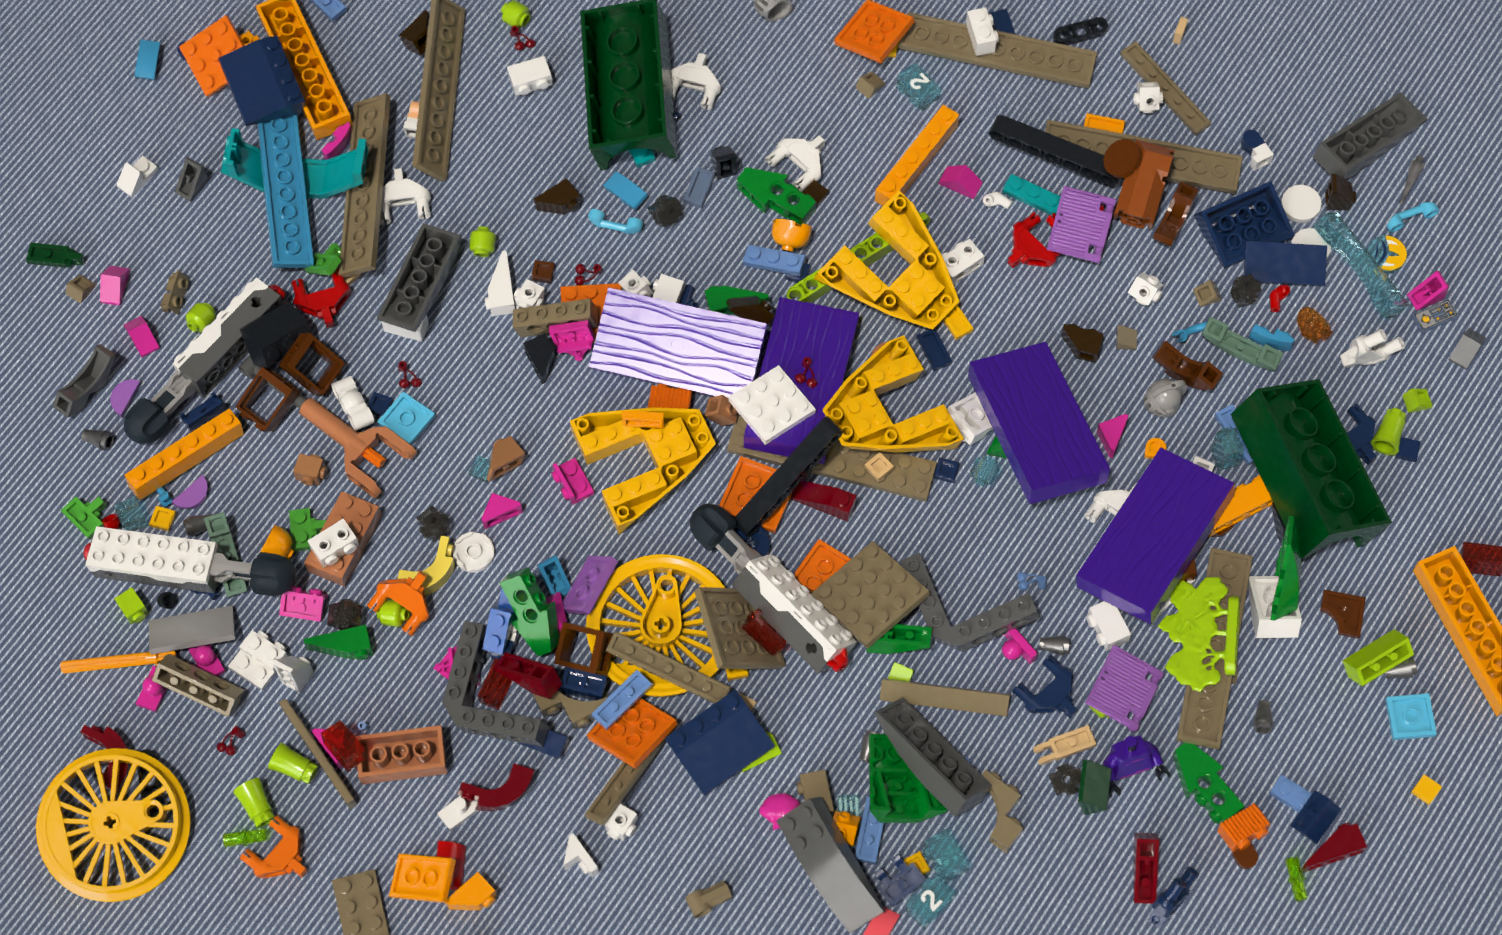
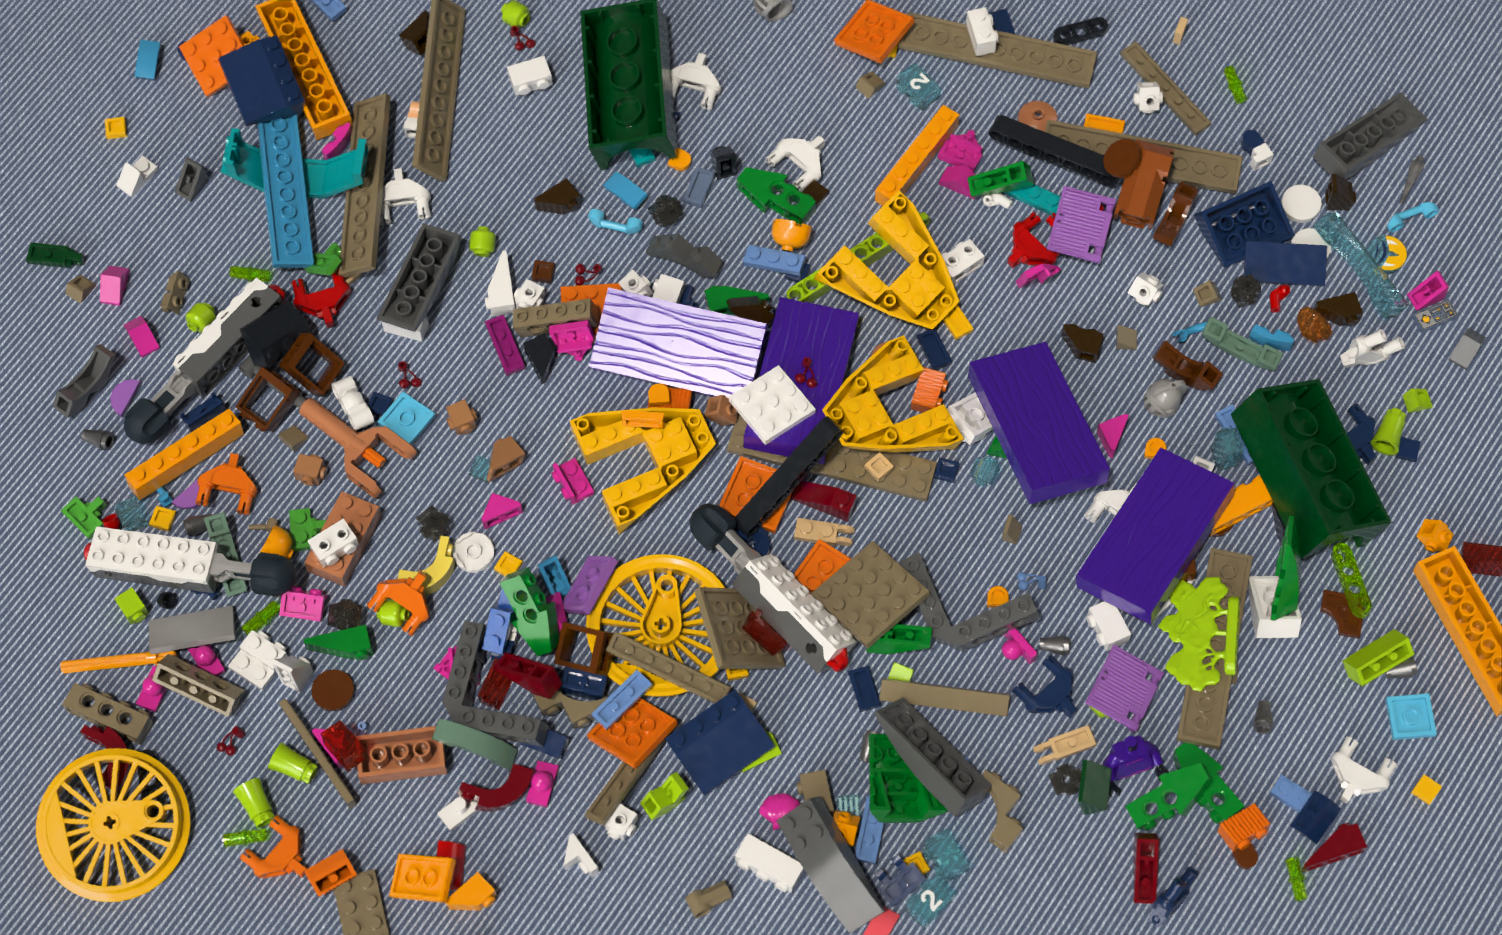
(115, 128): none -> yellow tile
(134, 731): none -> dark tan brick
(229, 479): none -> orange connector
(249, 273): none -> clear neon green axle
(261, 618): none -> clear neon green axle
(268, 527): none -> dark tan hand
(293, 438): none -> dark tan slope
(330, 872): none -> orange brick
(332, 690): none -> reddish brown tile
(461, 417): none -> medium nougat brick
(475, 742): none -> sand green slope
(504, 345): none -> magenta plate
(508, 564): none -> yellow tile
(542, 784): none -> dark pink tile
(658, 395): none -> light orange tile
(665, 798): none -> lime brick
(676, 248): none -> dark grey arch
(682, 162): none -> light orange tile
(769, 864): none -> white brick
(812, 530): none -> tan hinge
(864, 688): none -> dark blue tile
(928, 390): none -> orange brick
(961, 150): none -> dark pink slope
(997, 596): none -> light orange tile
(1001, 179): none -> green slope
(1011, 530): none -> dark tan slope
(1028, 111): none -> nougat dish
(1040, 271): none -> dark pink slope
(1186, 783): none -> green brick
(1235, 85): none -> clear neon green axle
(1341, 309): none -> dark brown slope
(1349, 580): none -> clear neon green beam
(1356, 778): none -> white connector
(1434, 535): none -> light orange brick

